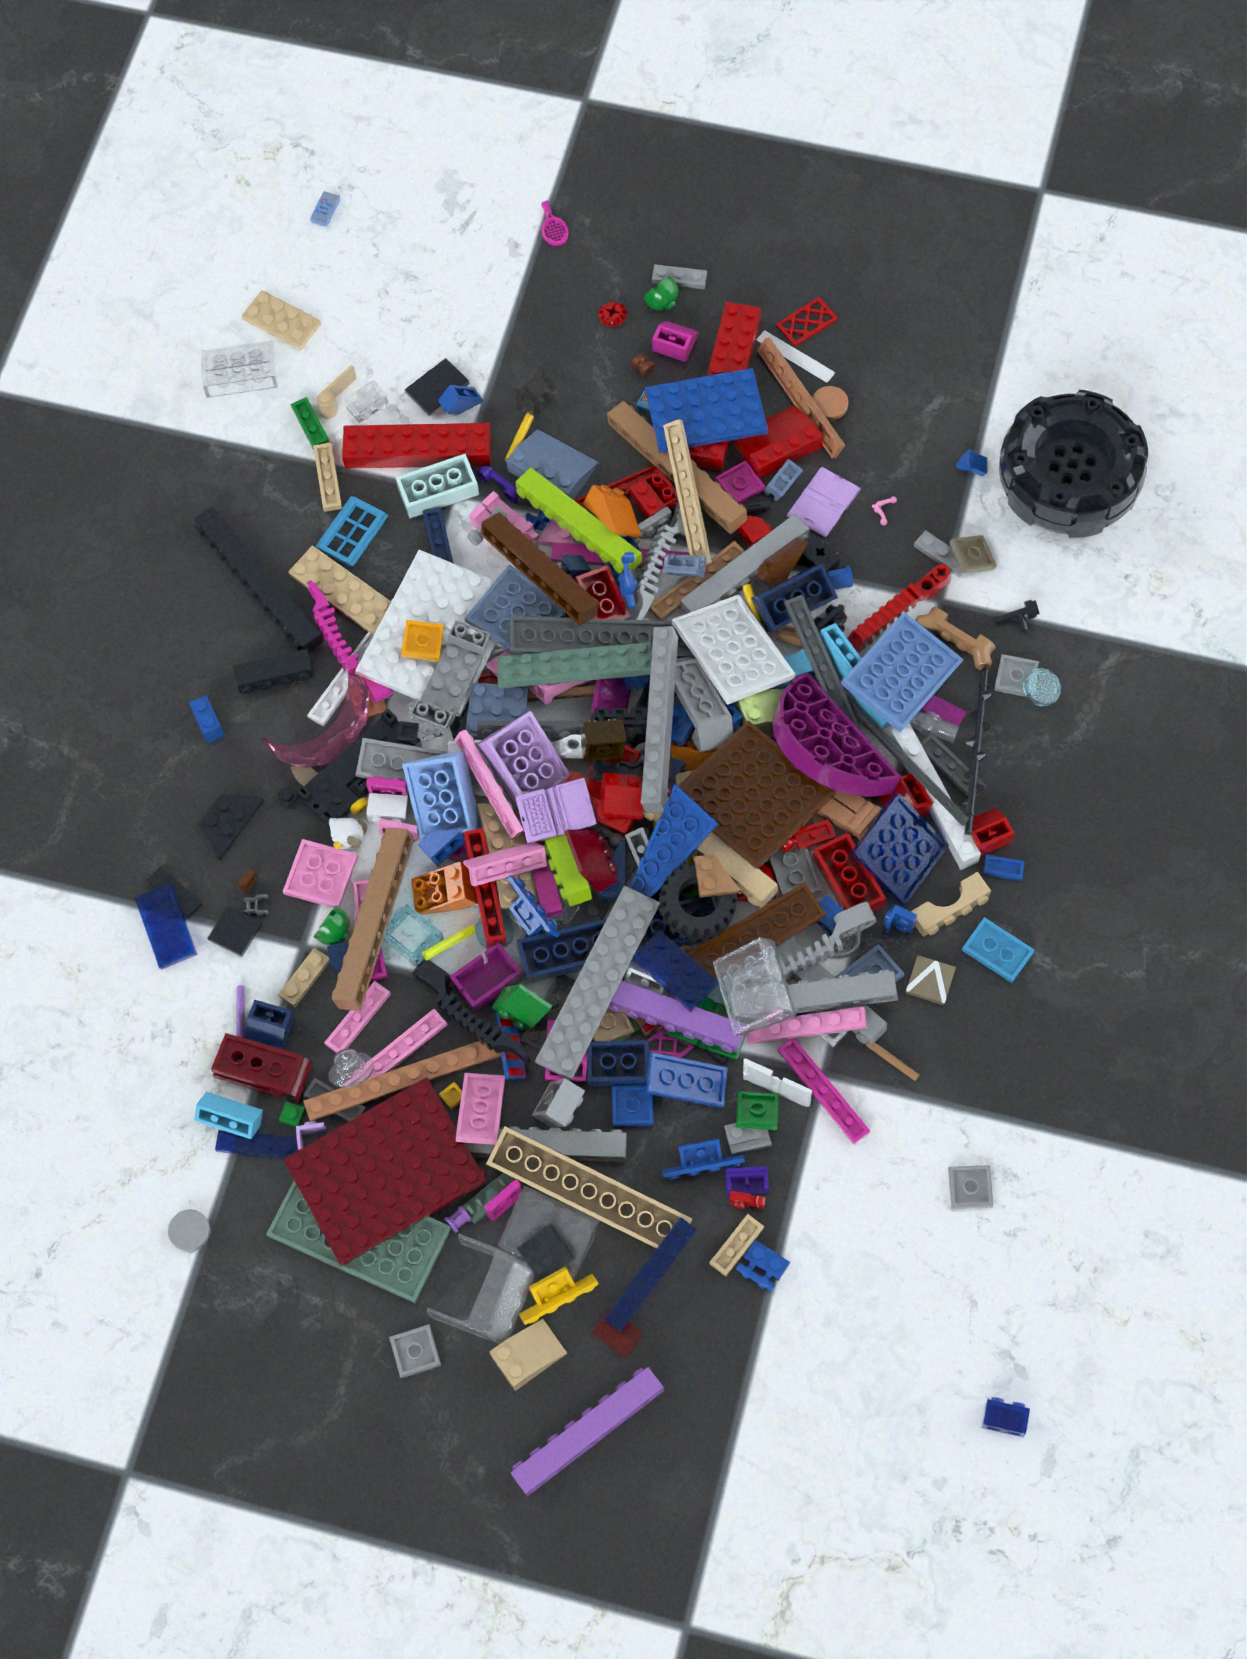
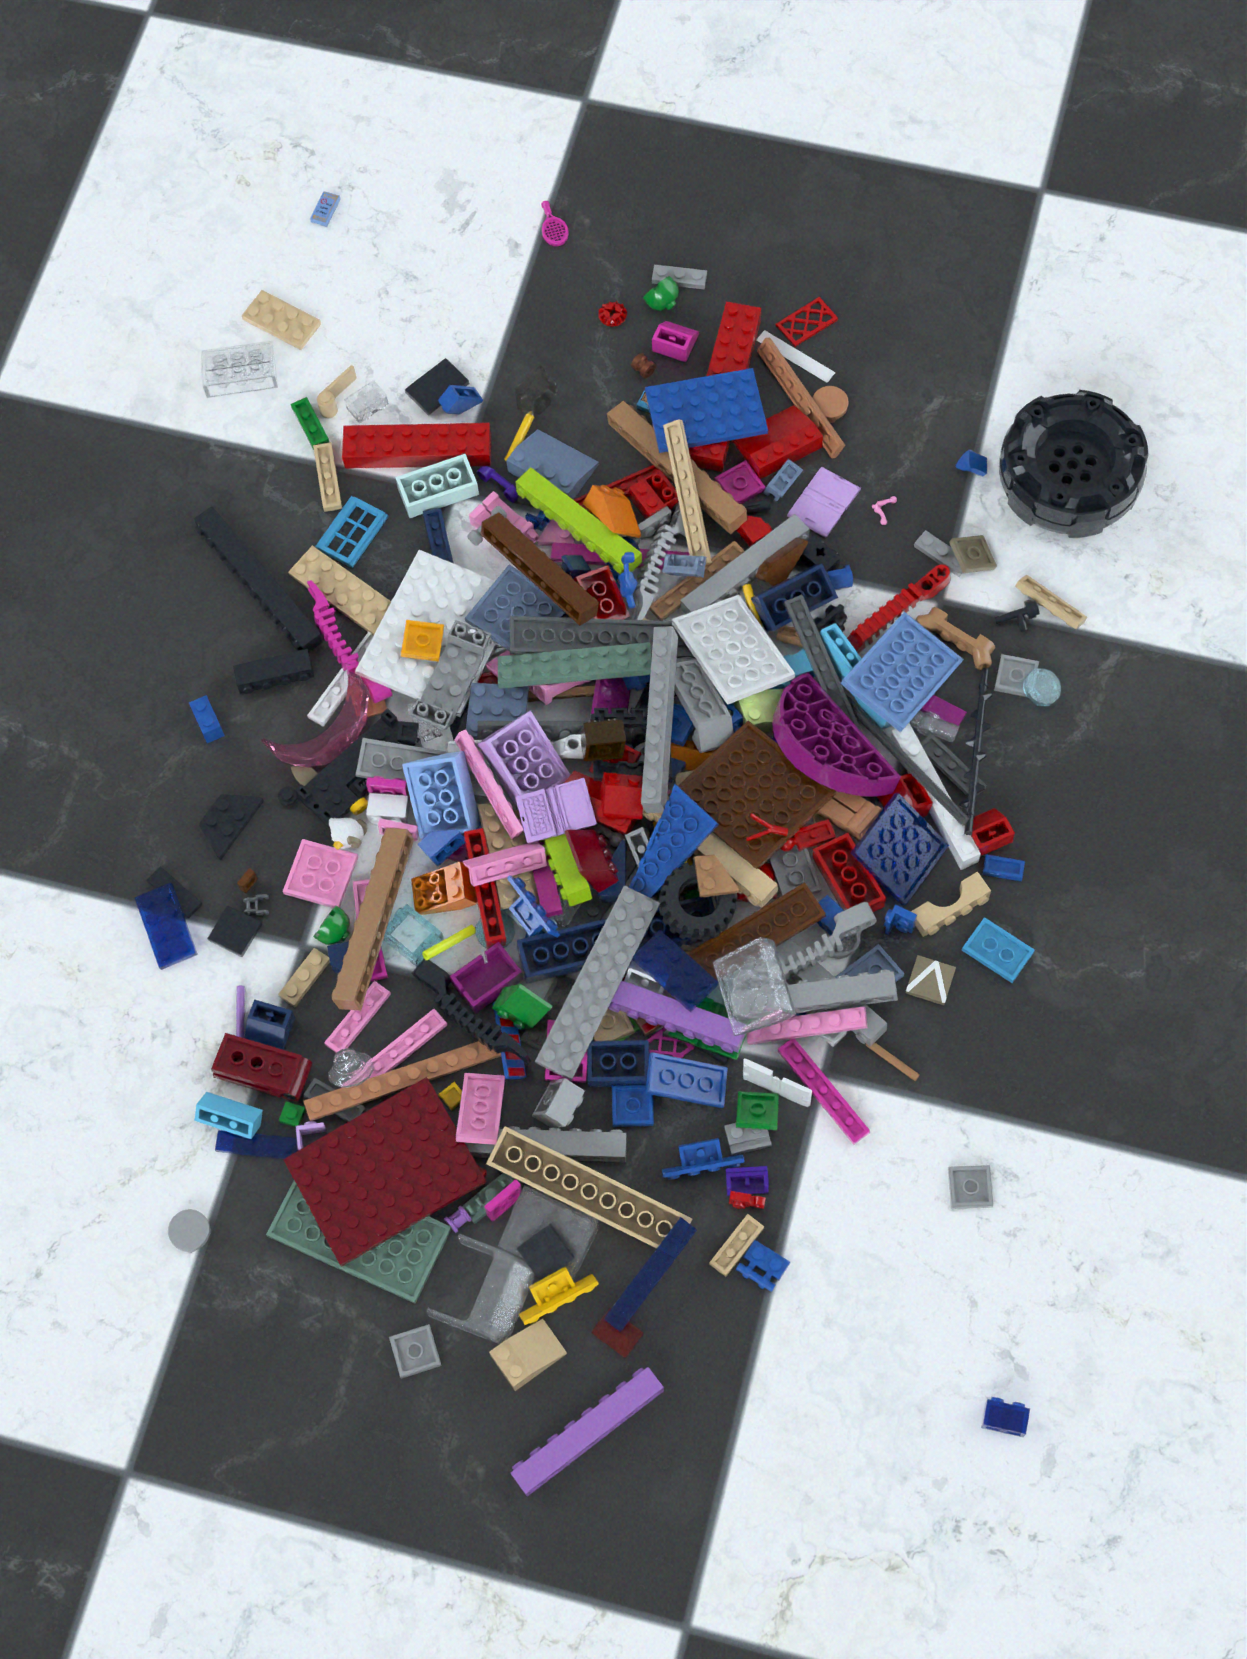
(771, 829): none -> red plant
(1051, 602): none -> tan plate

